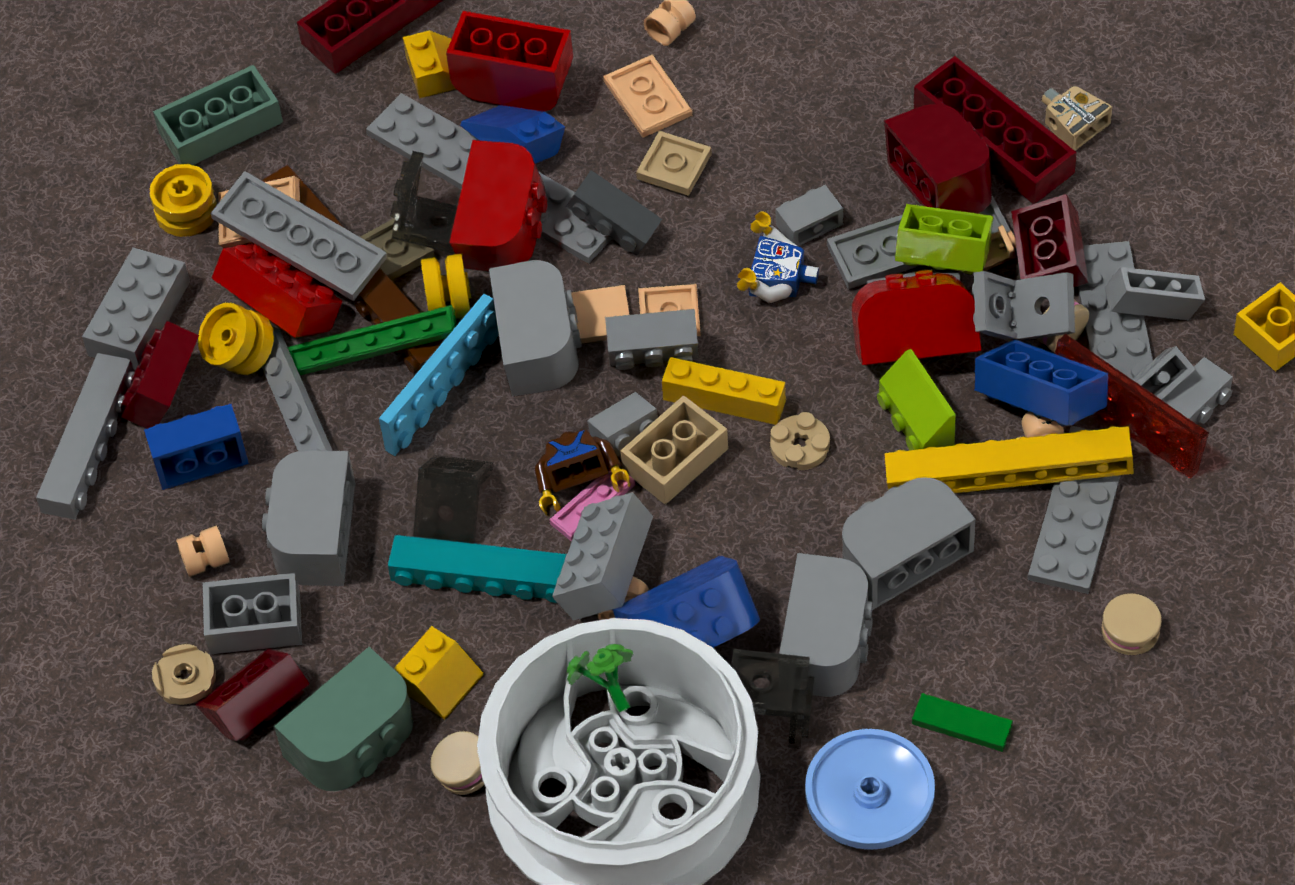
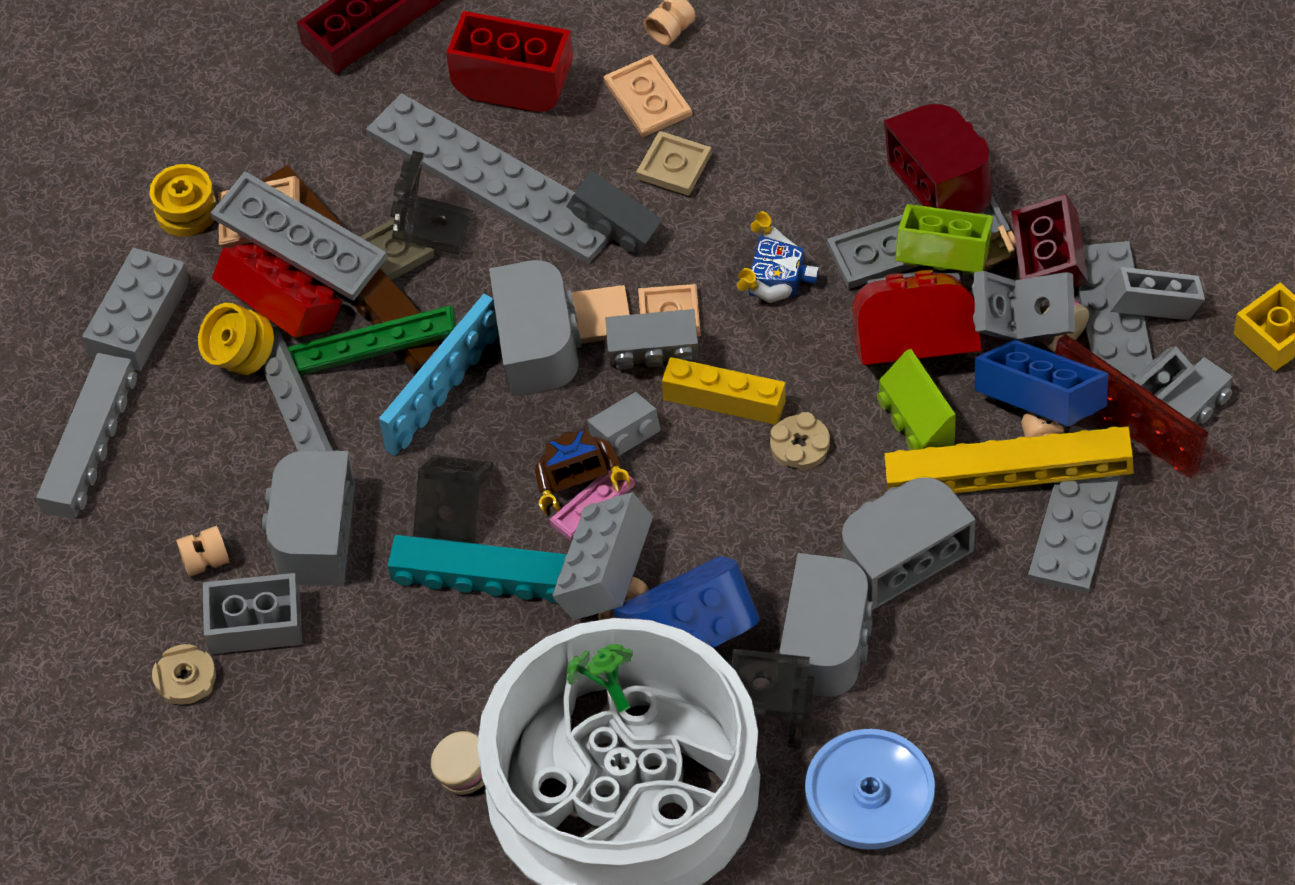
(158, 375): dark red brick -> none
(196, 446): blue brick -> none
(218, 116): sand green brick -> none
(254, 694): dark red slope -> none
(348, 724): sand green brick -> none
(428, 62): yellow slope -> none
(438, 672): yellow slope -> none
(448, 287): yellow wheel -> none
(498, 206): red brick -> none
(526, 127): blue slope -> none
(674, 449): tan brick -> none
(809, 215): light grey brick -> none
(962, 722): green tile -> none
(1019, 145): dark red brick -> none
(1075, 115): tan torso -> none
(1131, 624): tan head -> none

